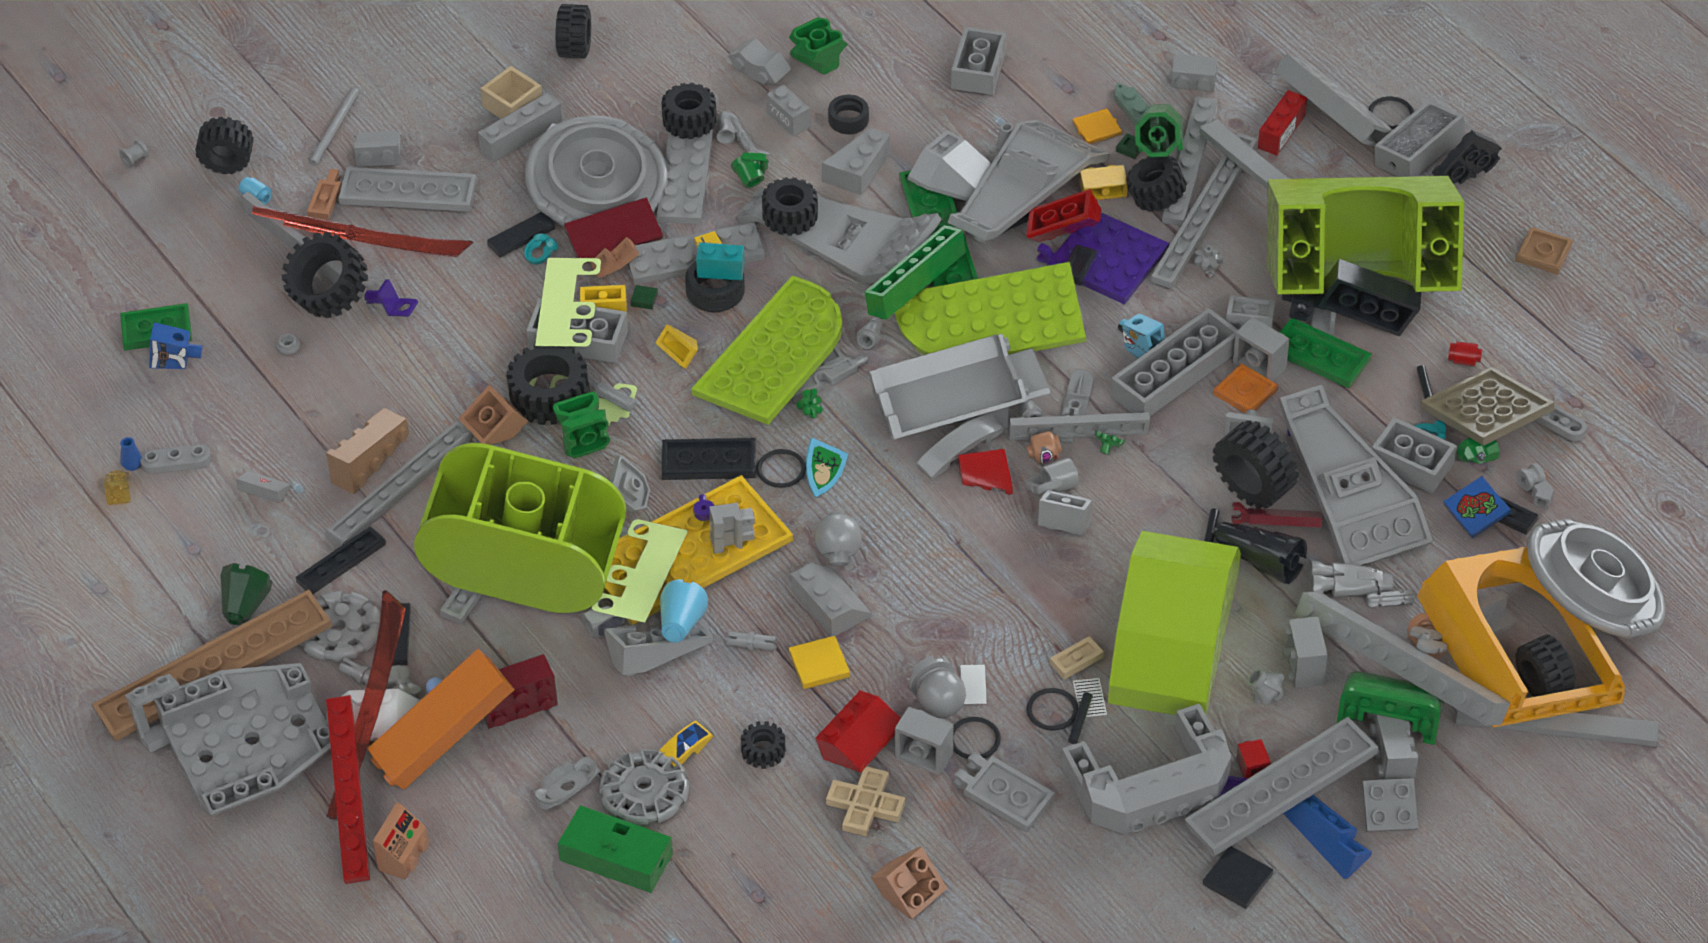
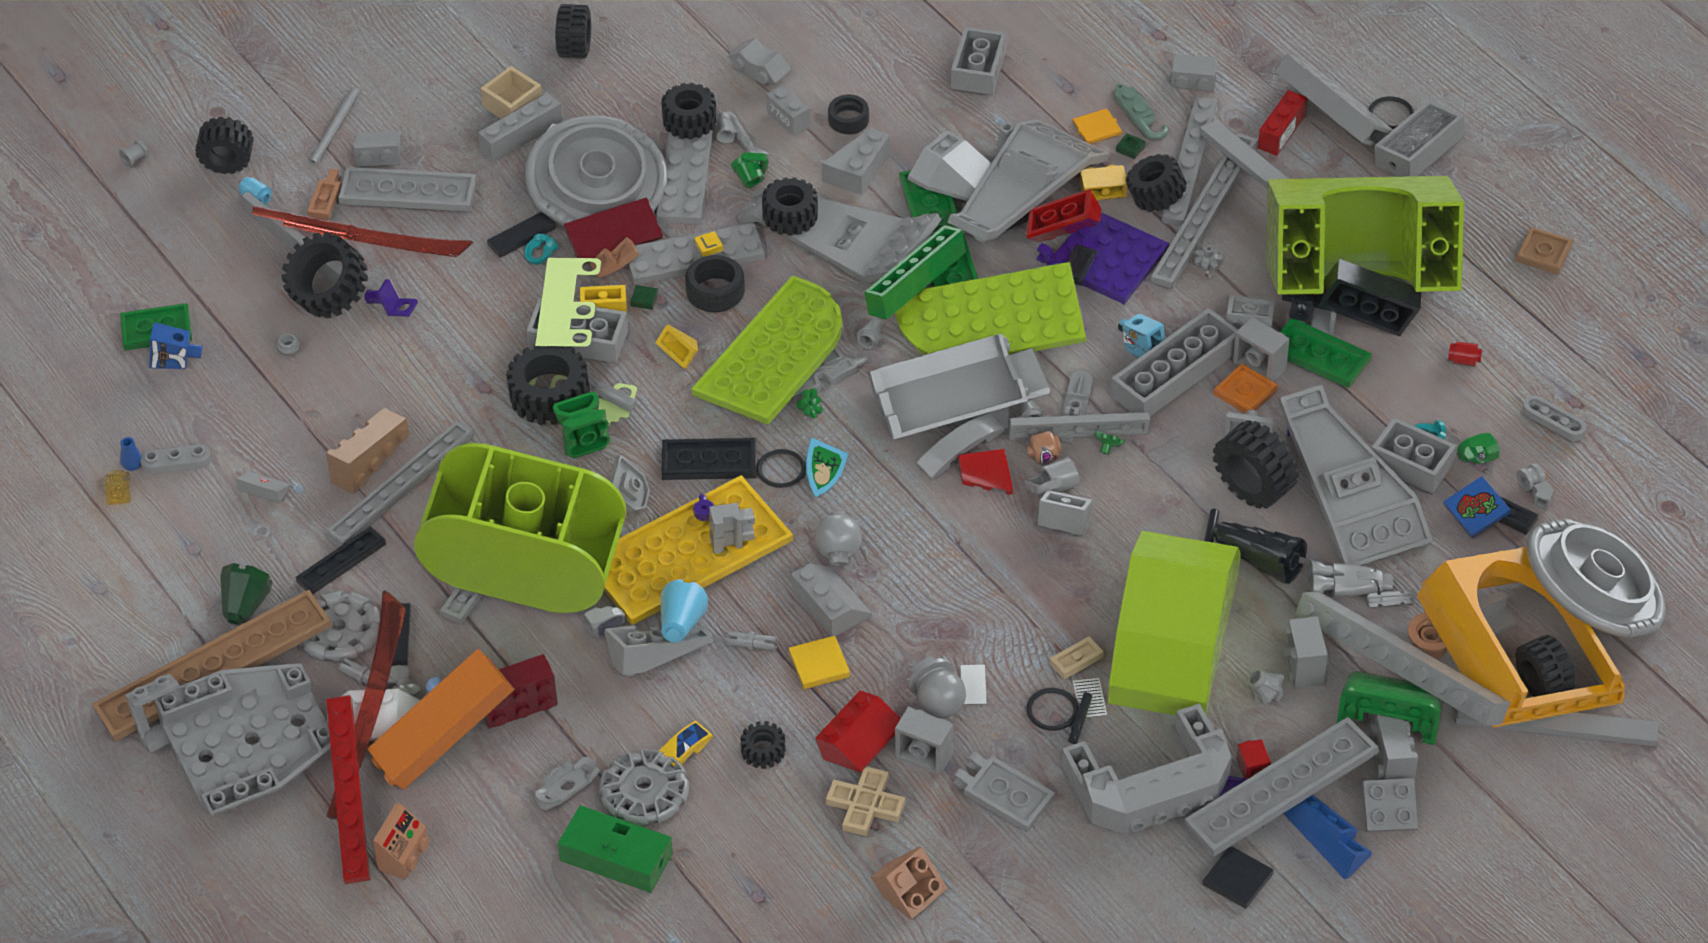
(492, 418): nougat slope -> none
(650, 572): yellowish green piece -> none
(720, 261): teal brick -> none
(817, 45): green piece -> none
(982, 720): black tyre -> none
(1159, 131): green brick -> none
(1276, 517): dark red tile -> none
(1424, 381): black piece -> none
(1426, 642): light grey piece -> none
(1469, 158): black plate -> none
(1487, 405): dark tan plate -> none

